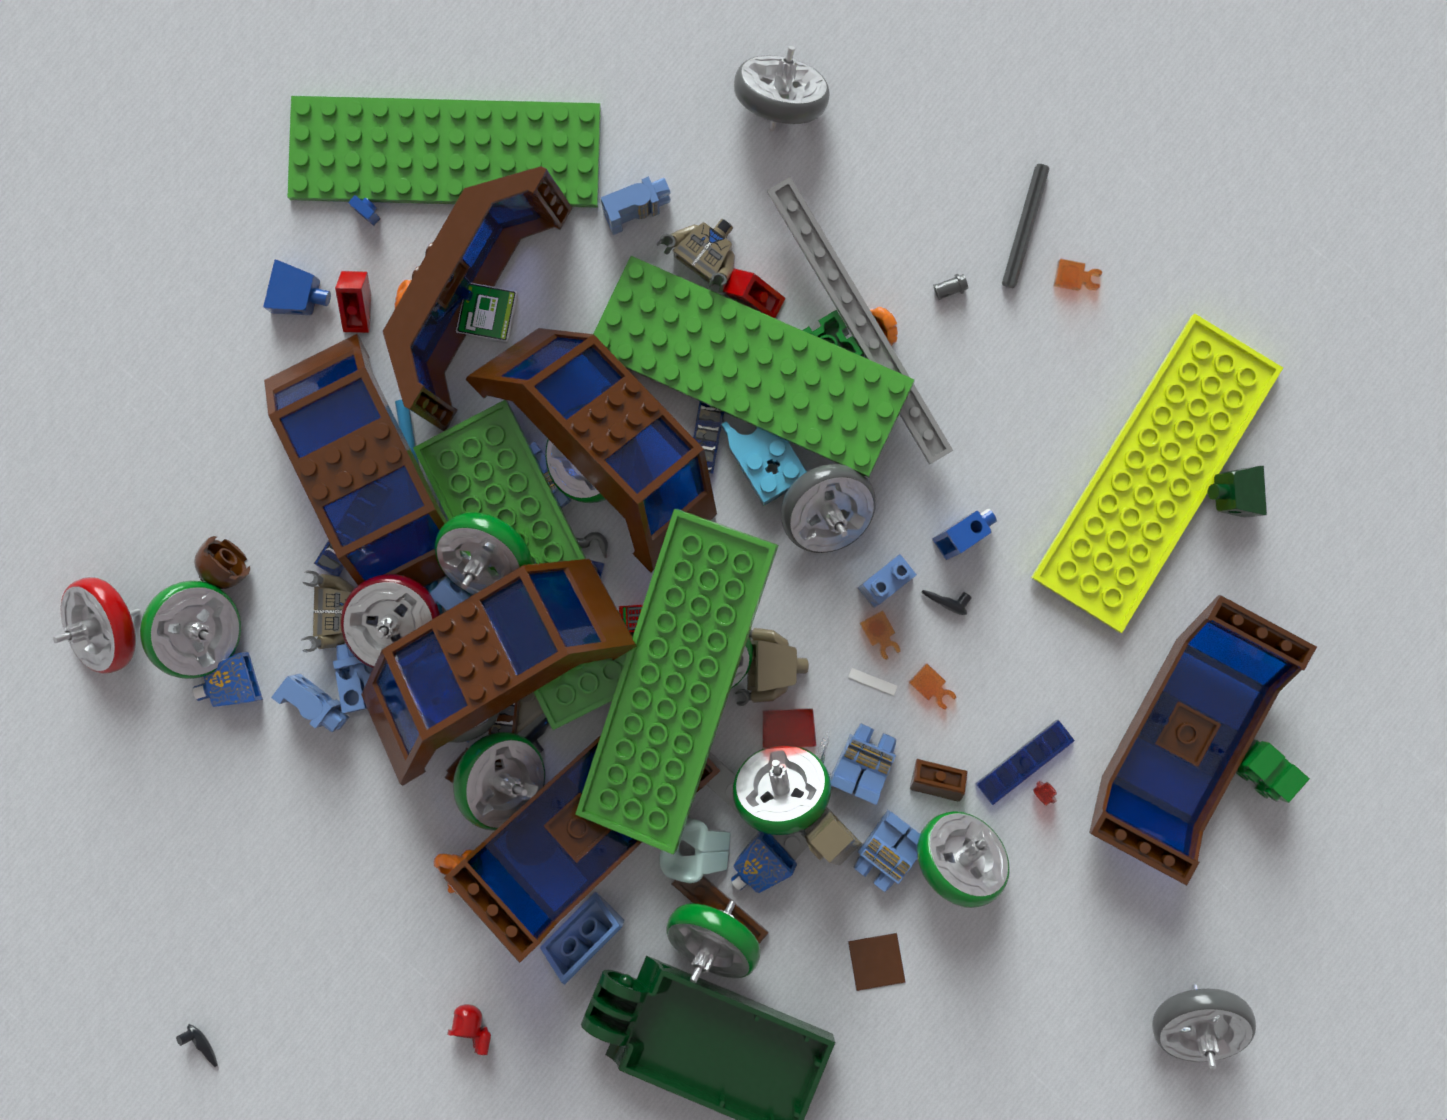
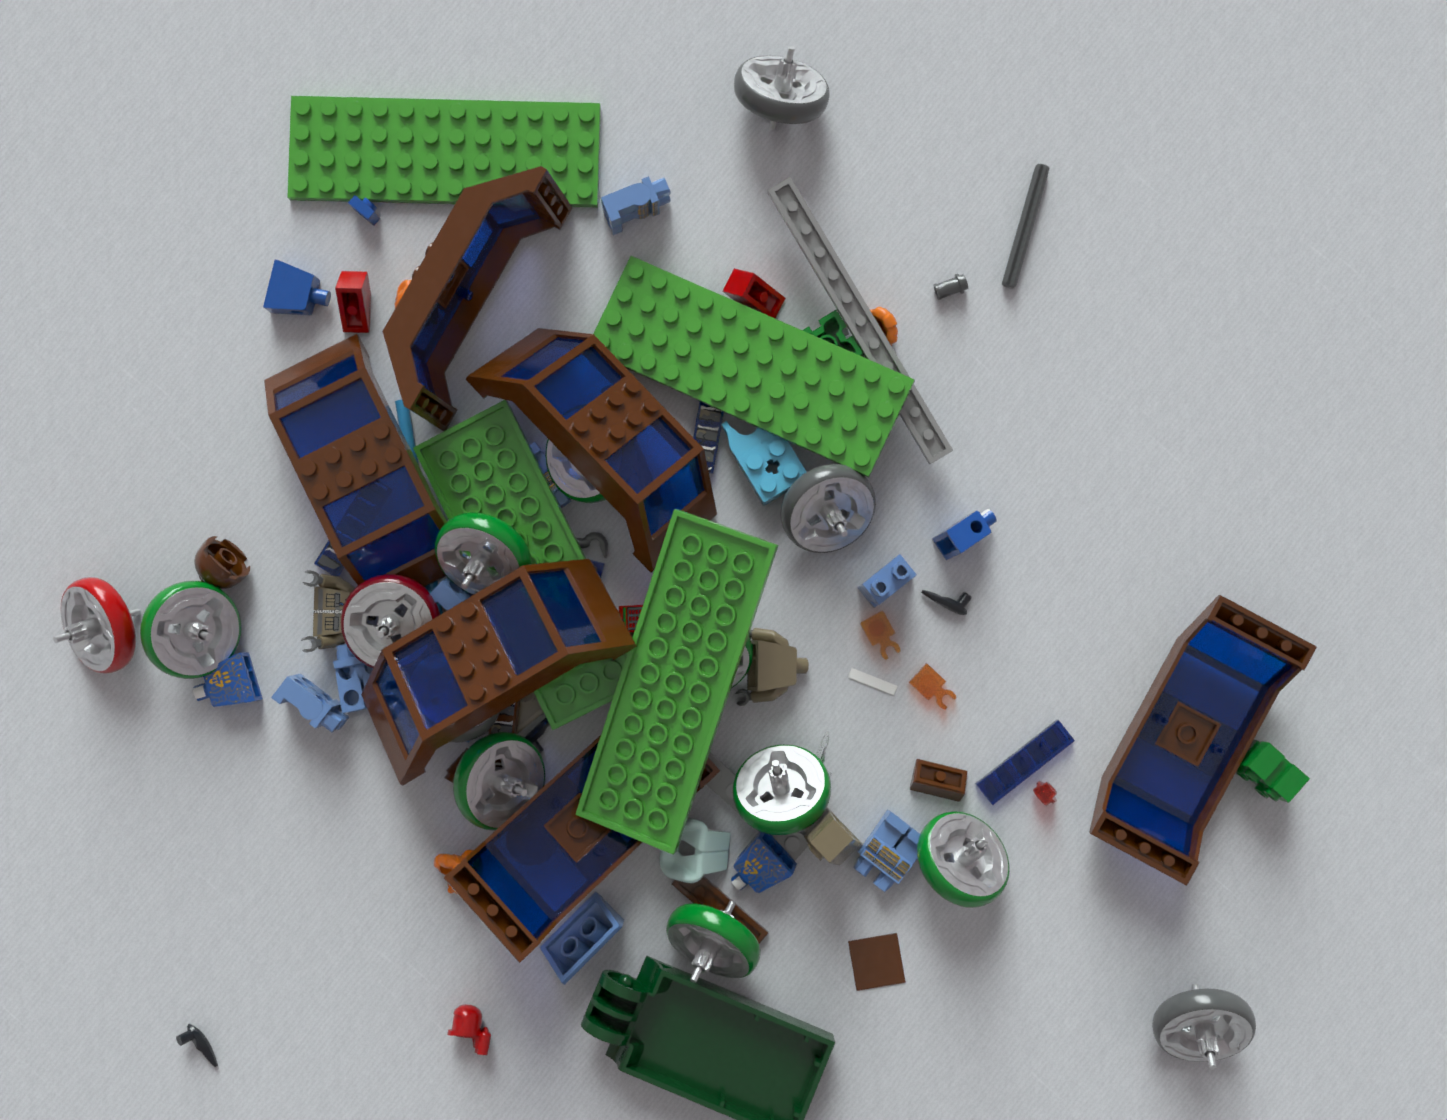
(488, 317): tile -> none
(703, 251): torso -> none
(788, 728): clear red piece -> none
(863, 755): medium blue hips -> none
(1072, 275): clear orange plate -> none
(1157, 473): neon yellow plate -> none
(1240, 492): dark green torso -> none

